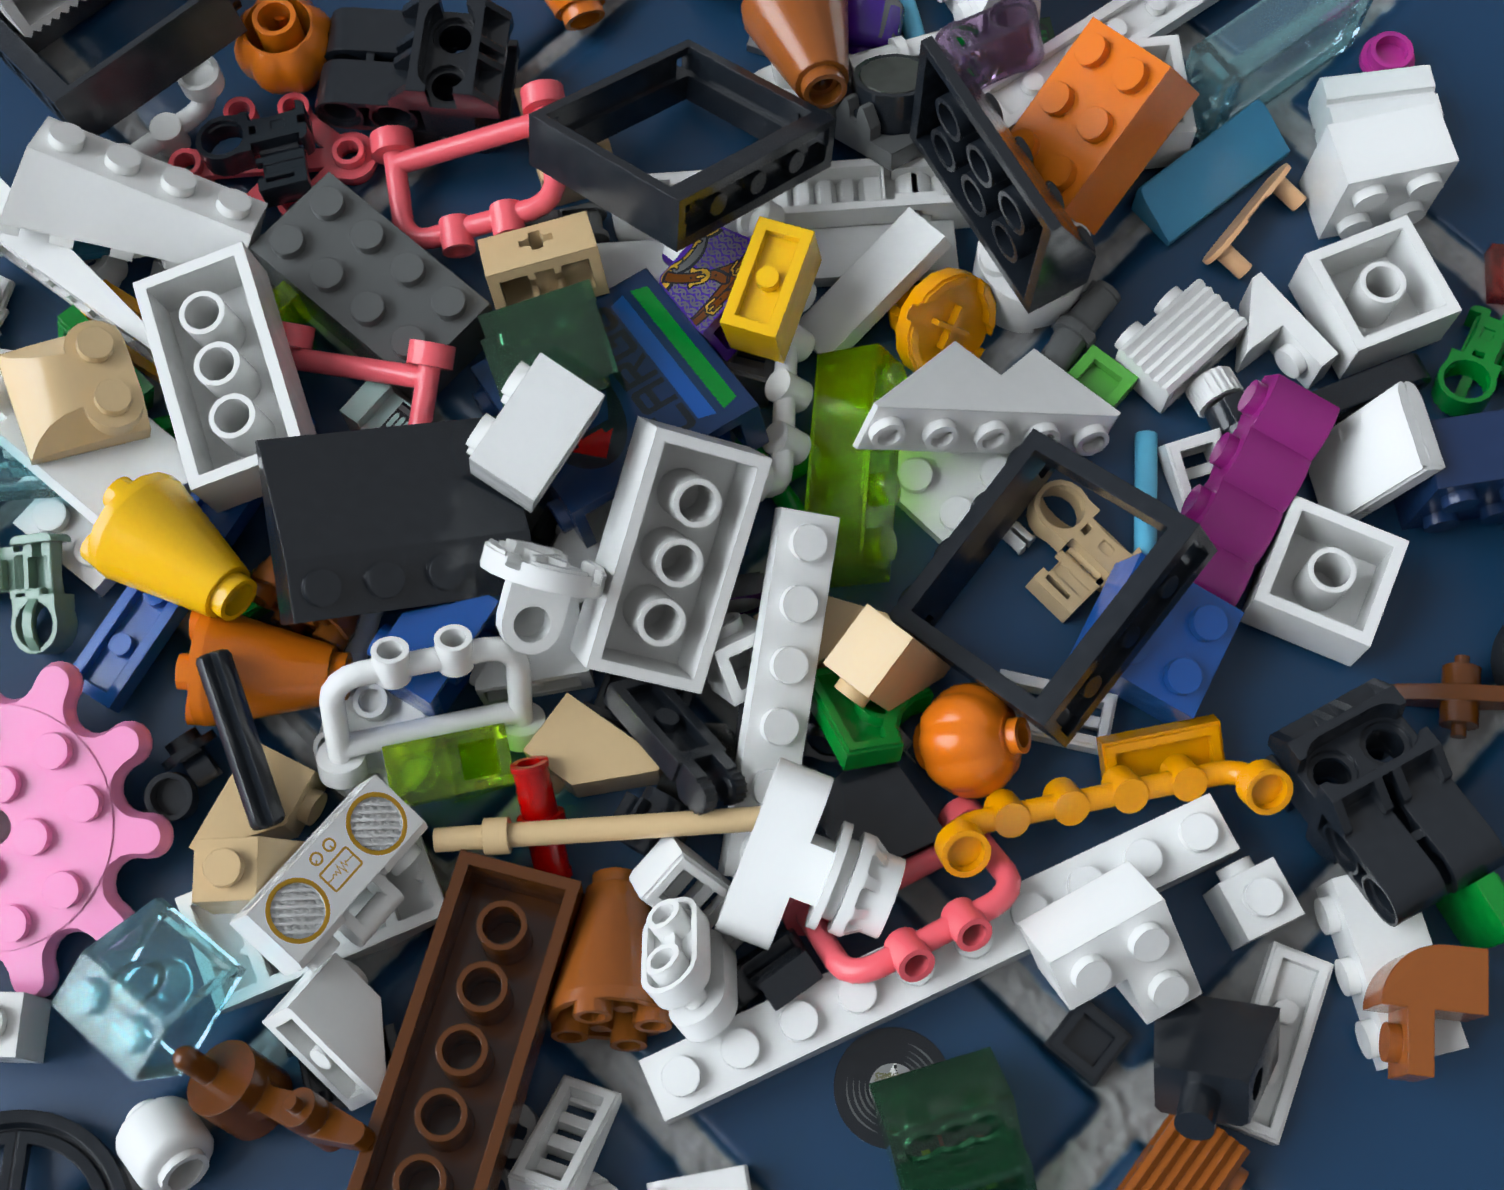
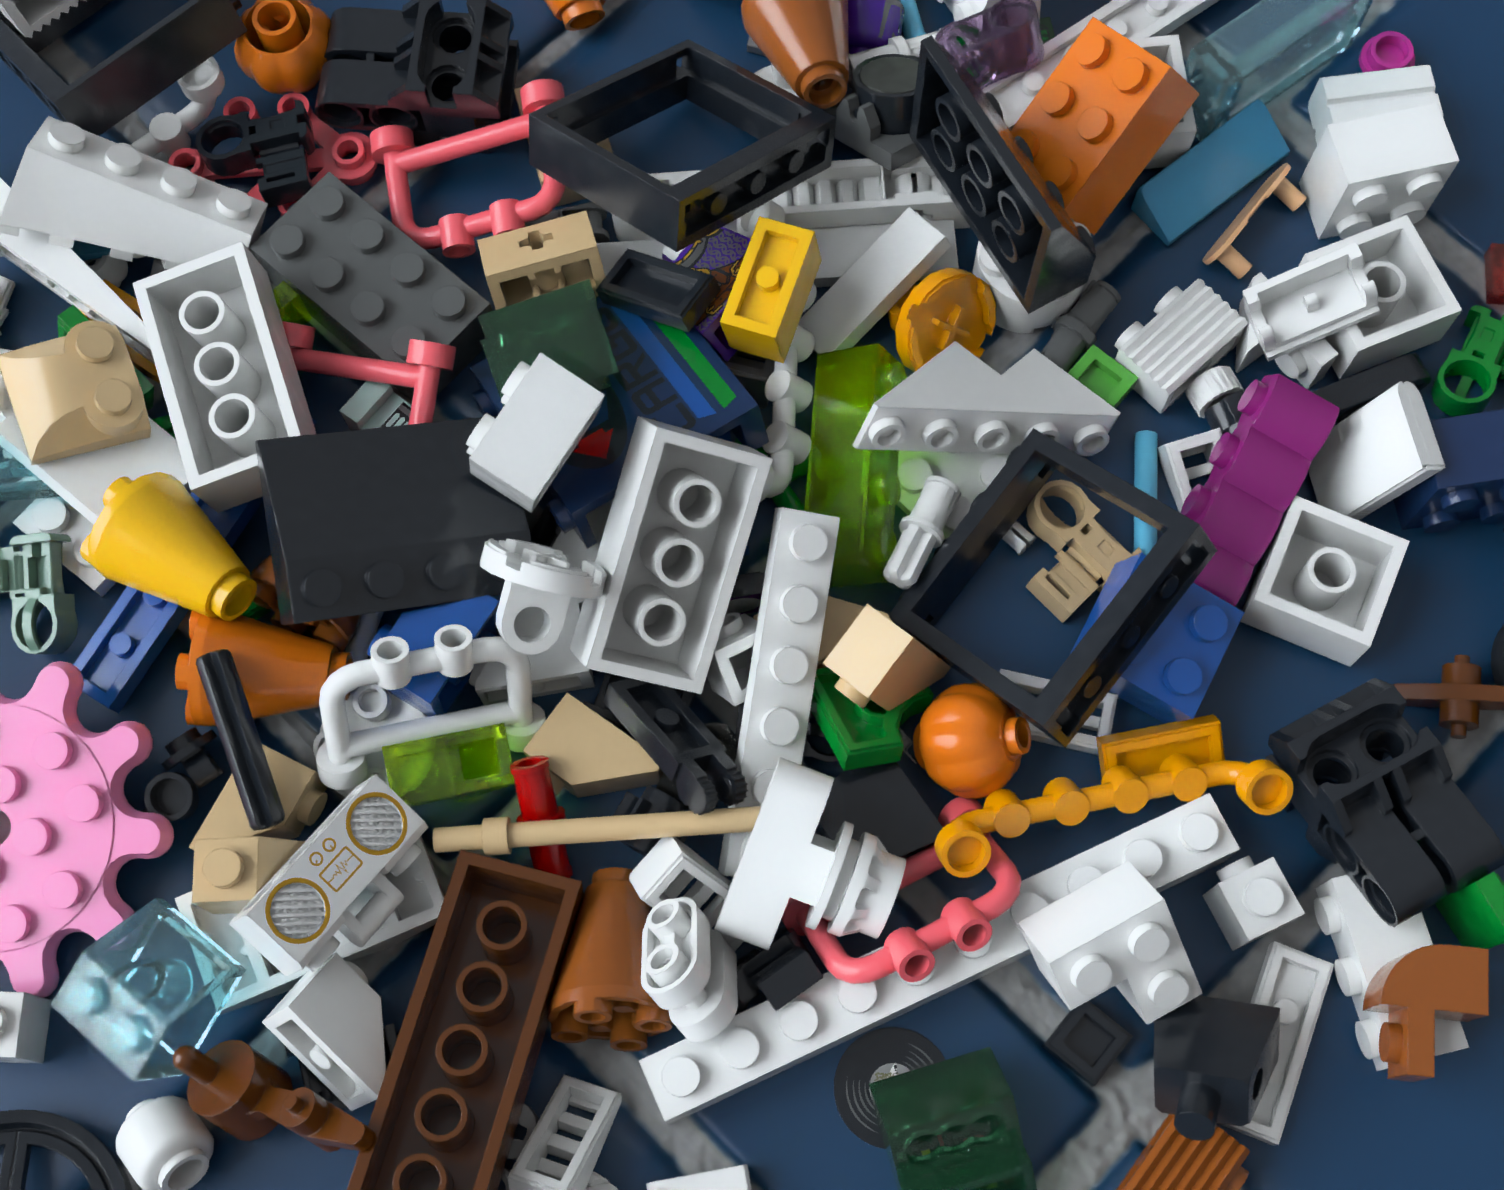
(658, 290): none -> black tile
(921, 531): none -> white axle
(1311, 301): none -> white hinge

